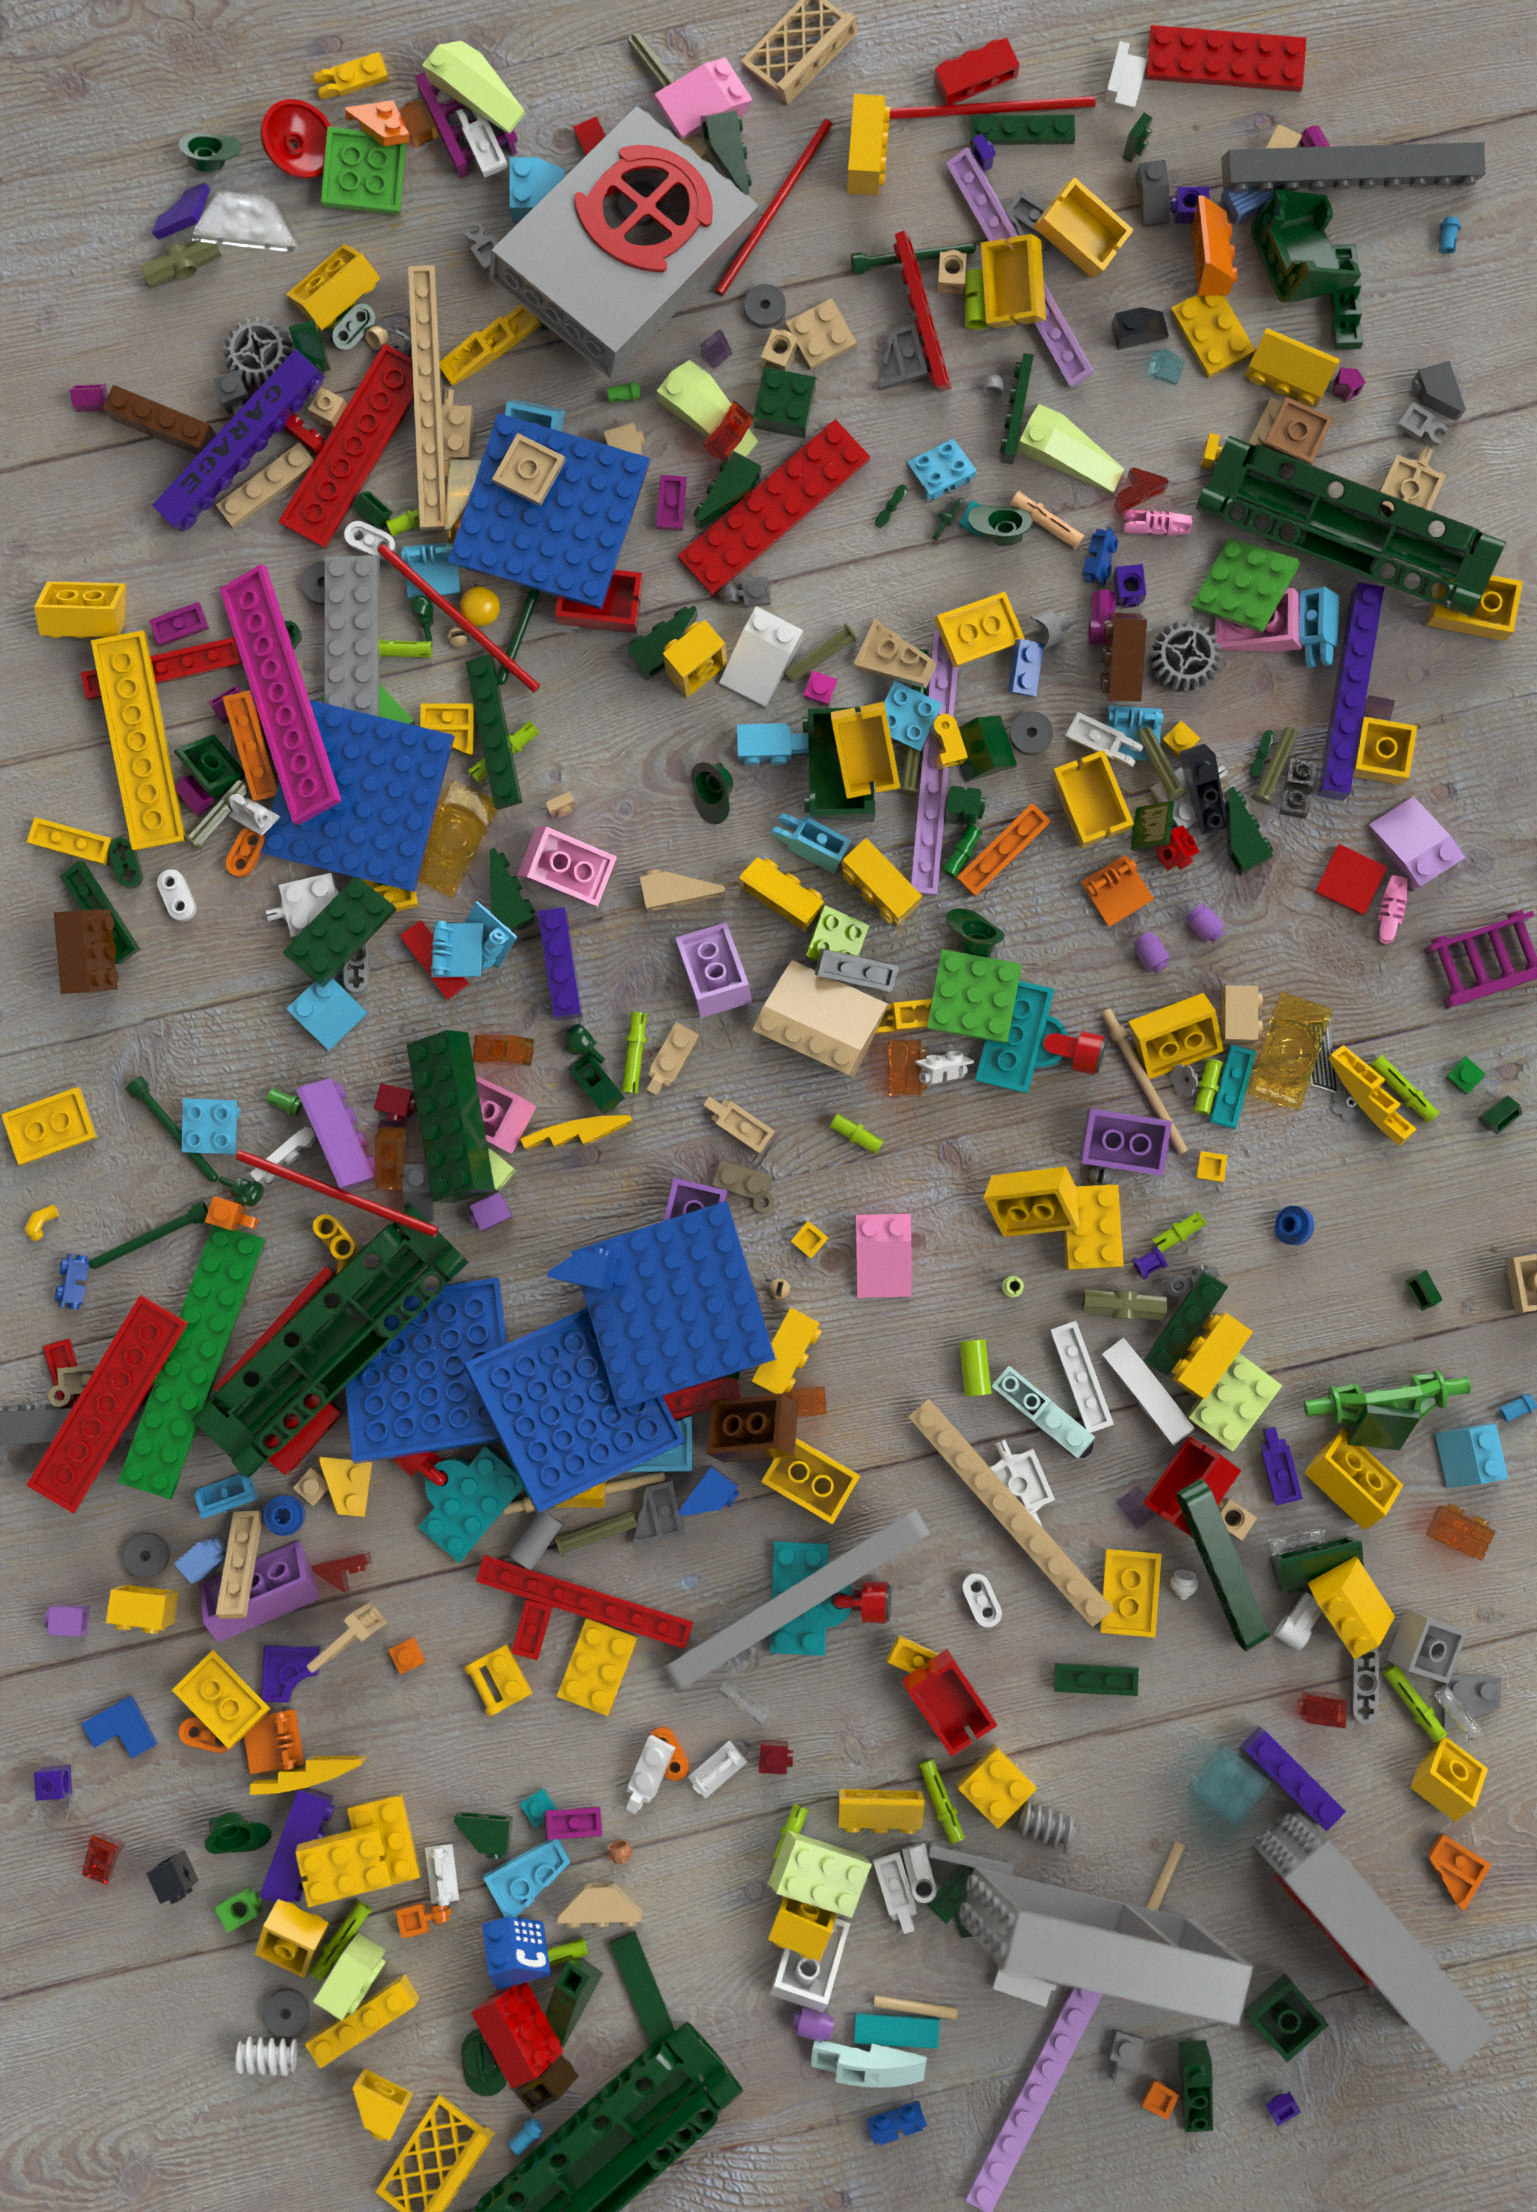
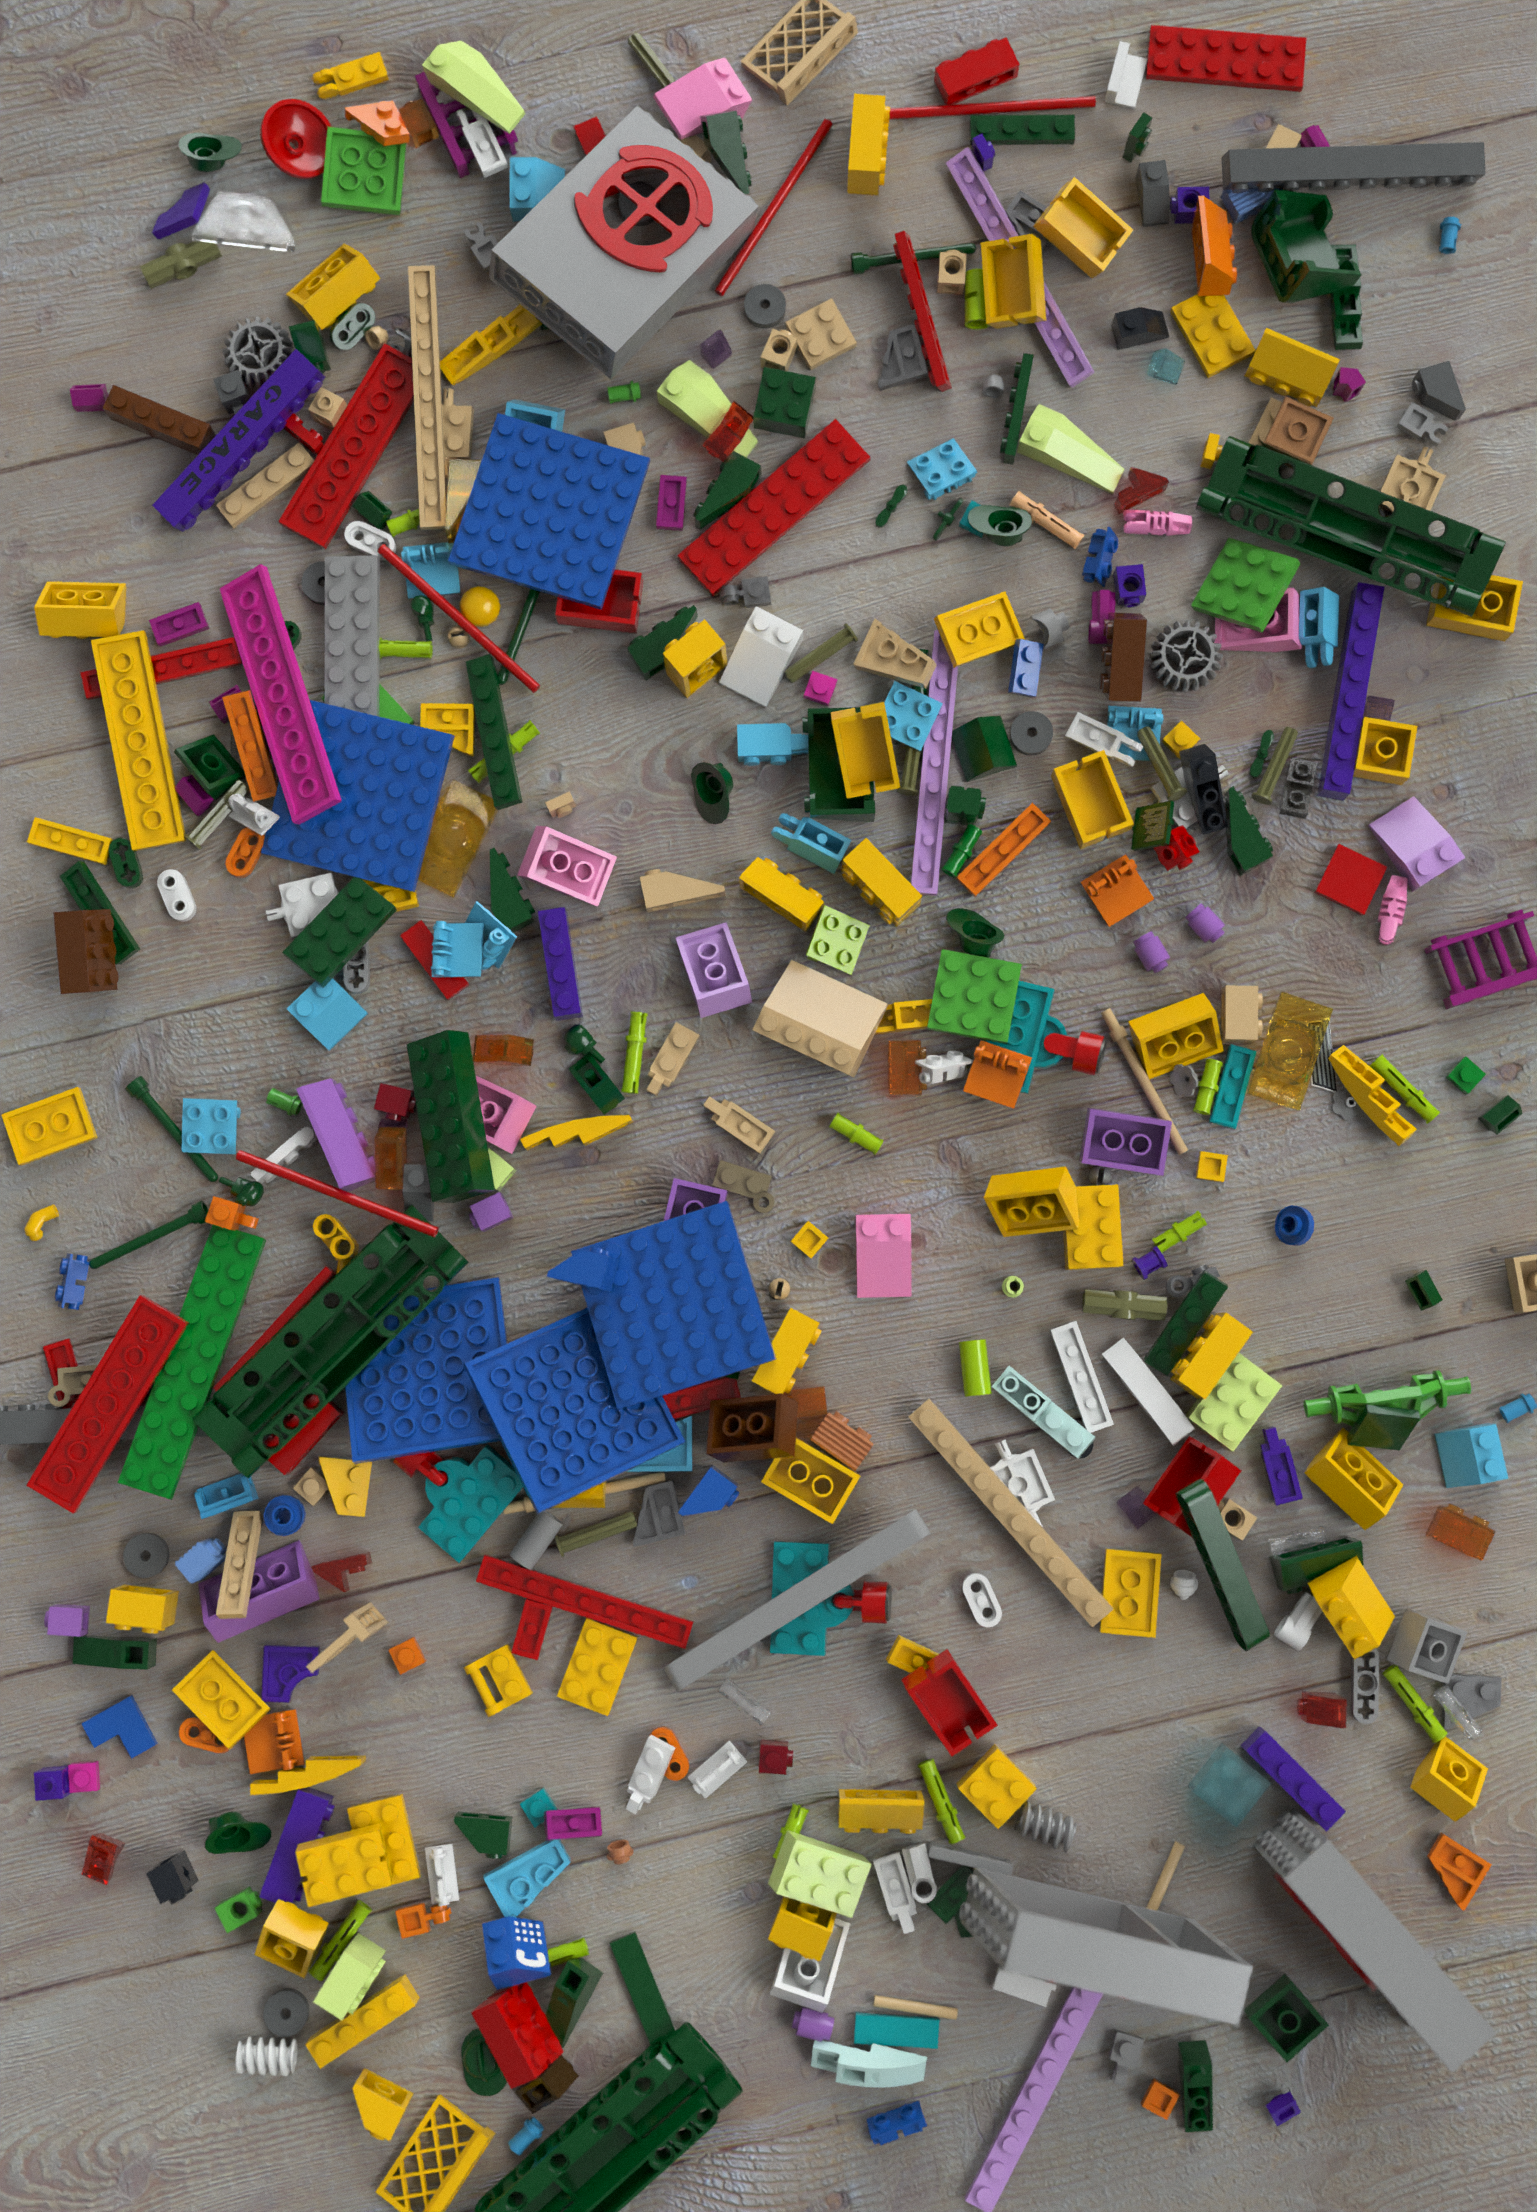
(84, 1777): none -> dark pink plate
(115, 1652): none -> dark green slope
(529, 469): tan plate -> none
(600, 1906): tan slope -> none
(842, 1440): none -> nougat brick
(856, 970): plate -> none
(949, 741): yellow leg -> none
(997, 1074): none -> orange hinge
(1096, 1679): dark green plate -> none

